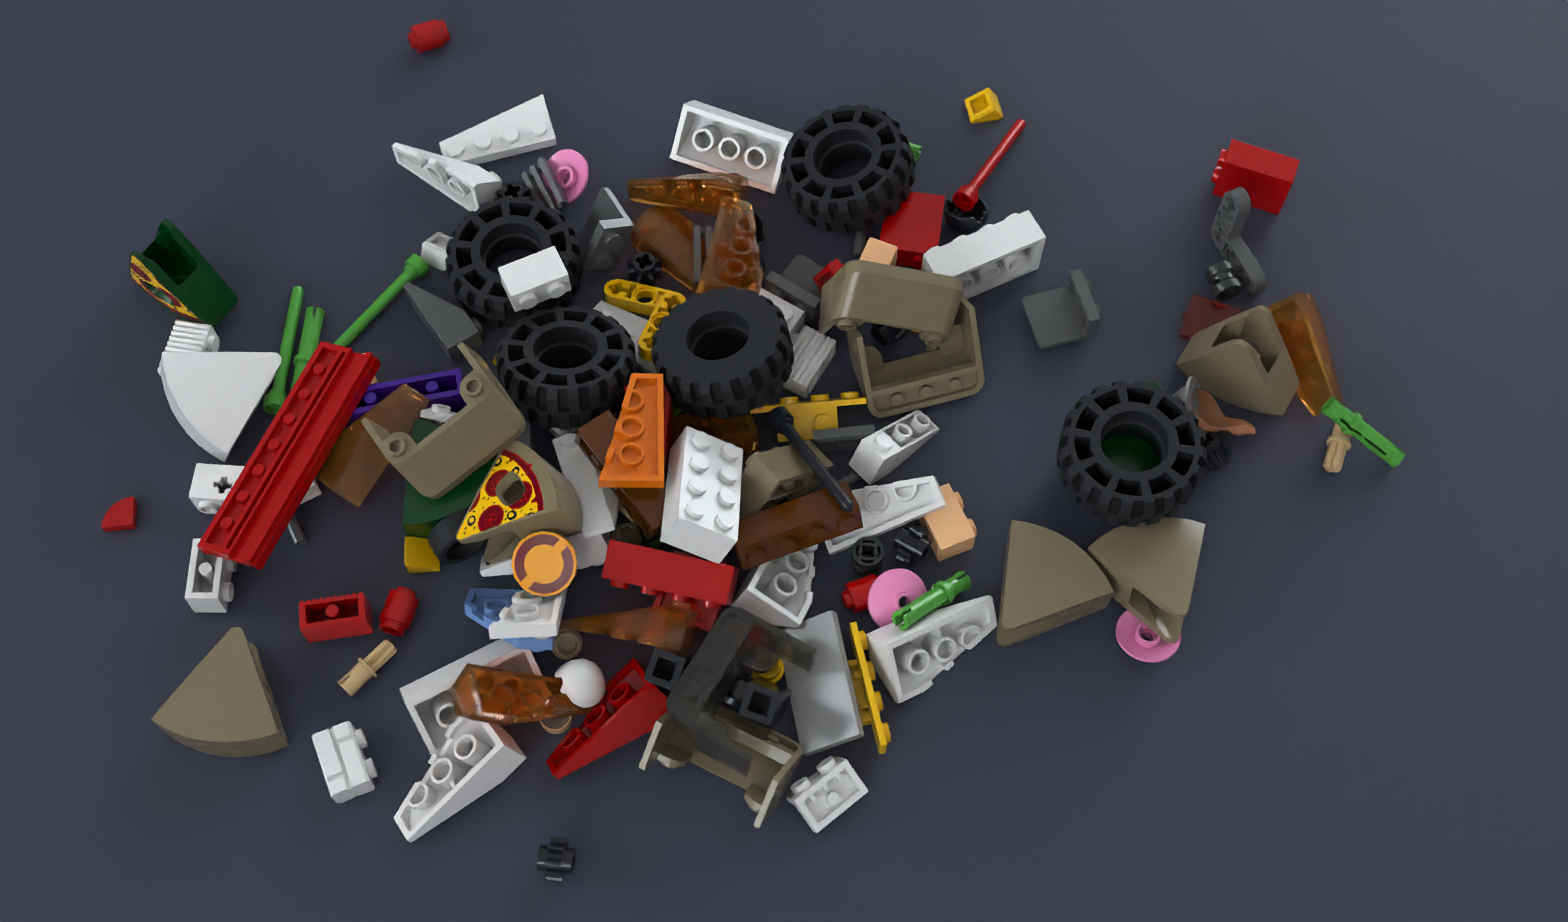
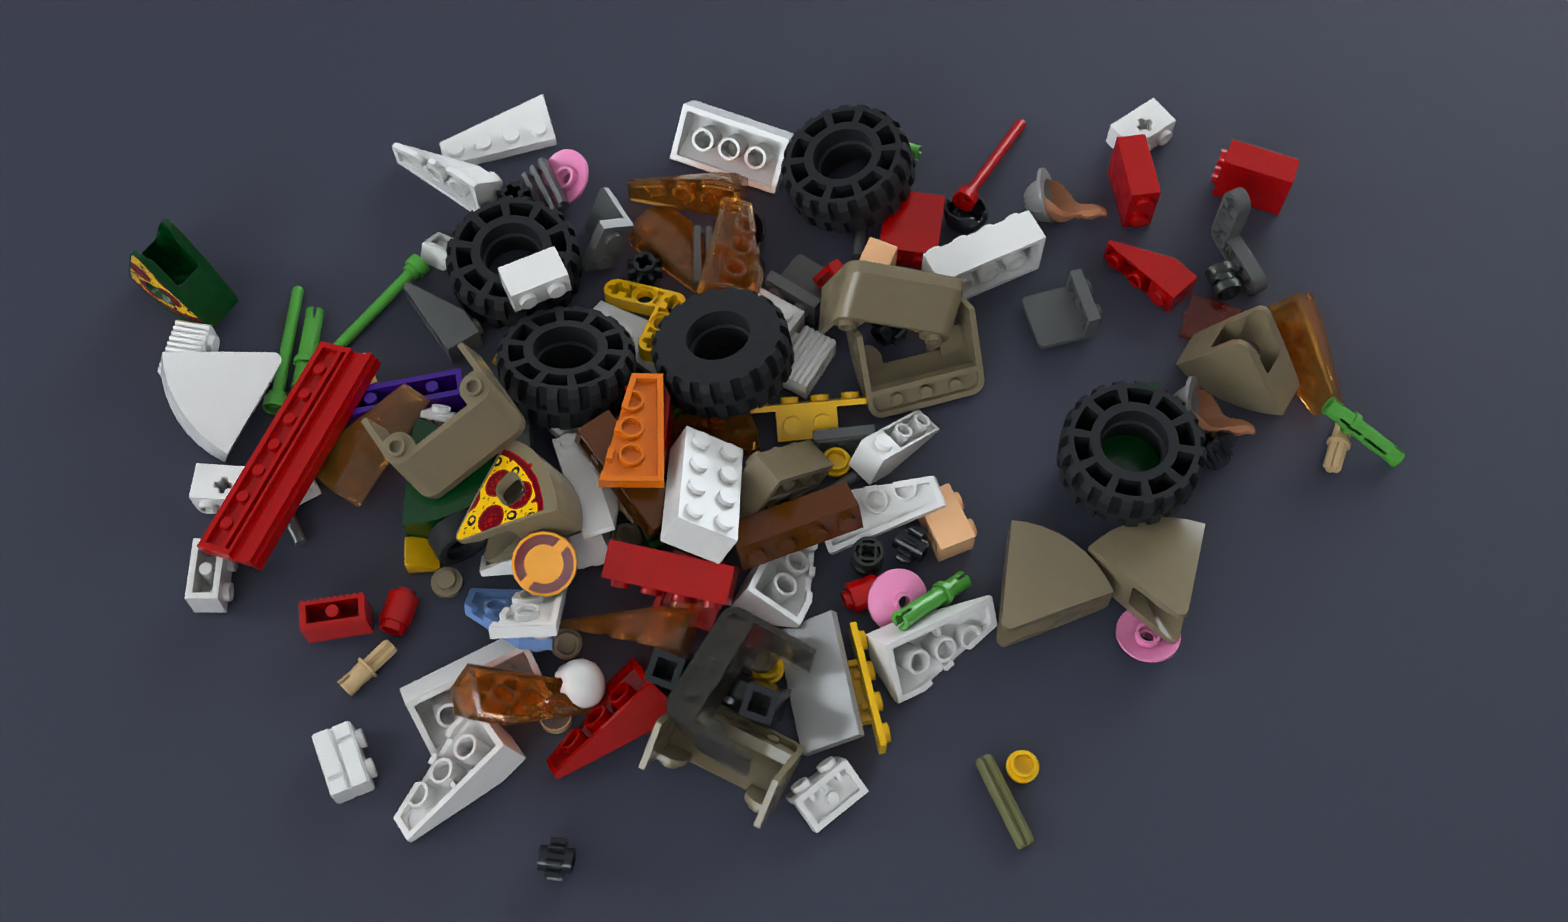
(121, 515): red tile -> none
(225, 704): dark tan piece -> none
(428, 35): red brick -> none
(446, 582): none -> dark tan plate
(781, 422): black piece -> none
(840, 459): none -> yellow plate
(983, 106): yellow slope -> none
(1004, 801): none -> olive axle
(1022, 766): none -> yellow plate
(1052, 202): none -> piece
(1133, 181): none -> red brick
(1148, 120): none -> white brick
(1155, 274): none -> red slope

